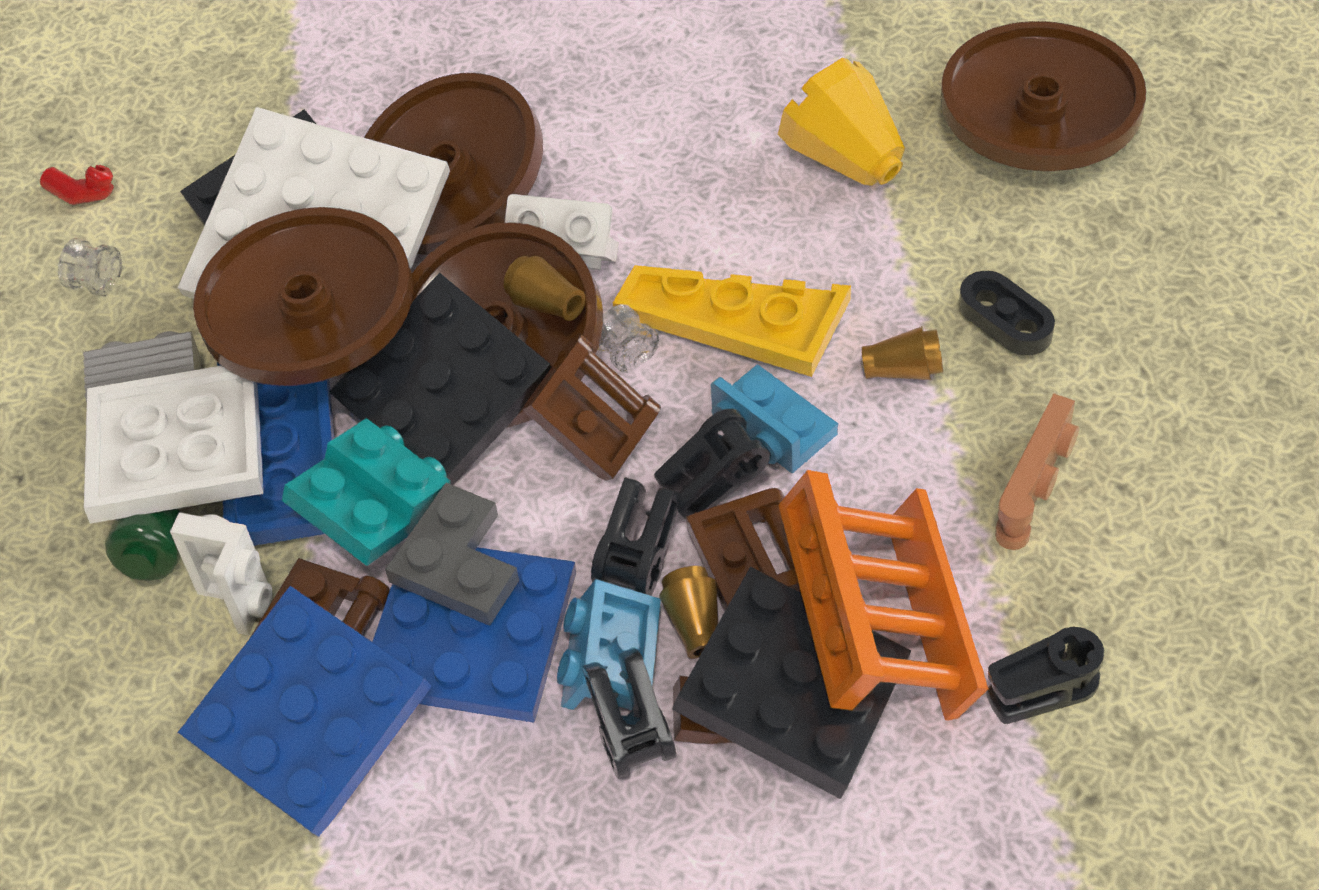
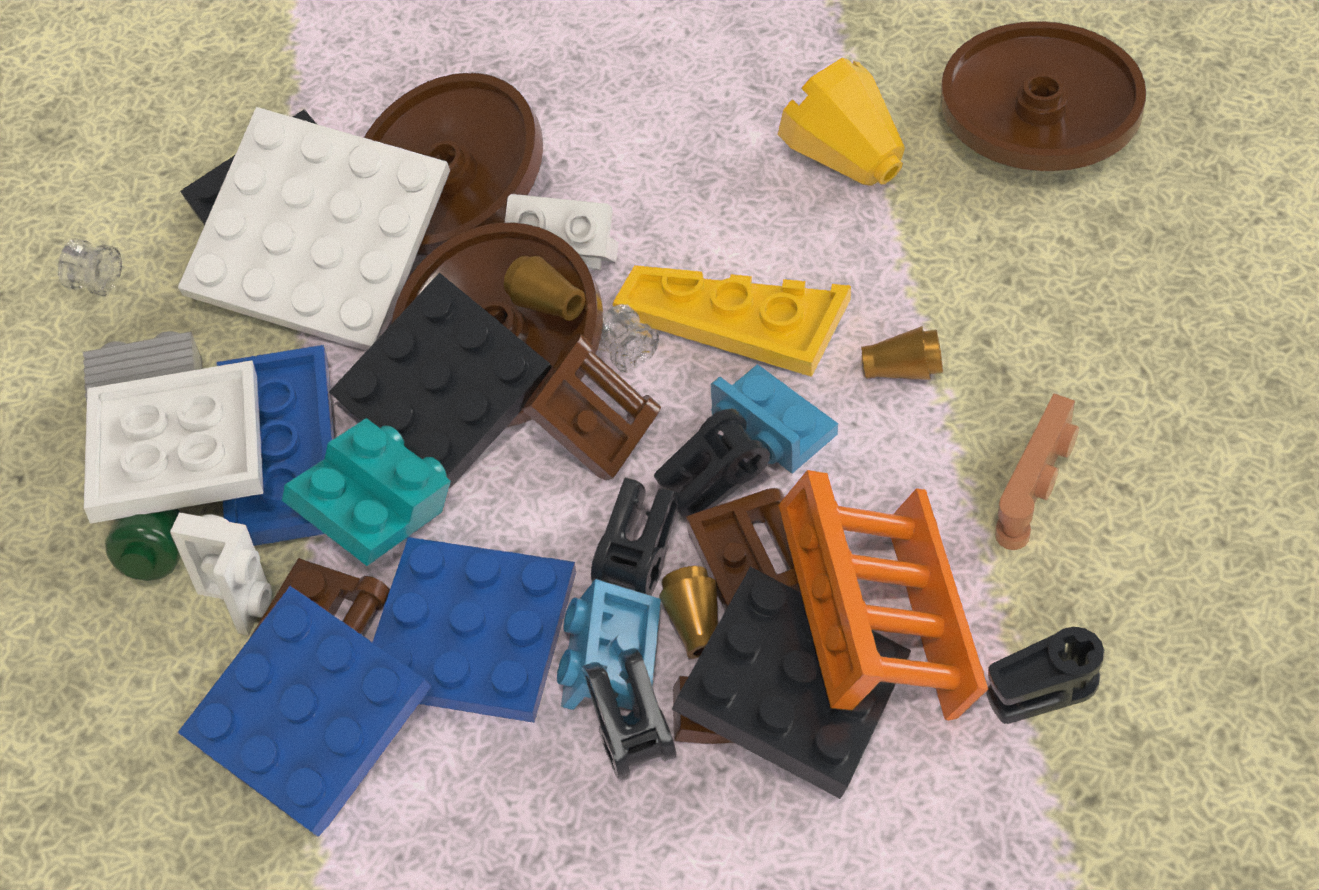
(93, 188): red arm -> none
(303, 296): reddish brown dish -> none
(443, 561): dark grey plate -> none
(1011, 312): black plate -> none

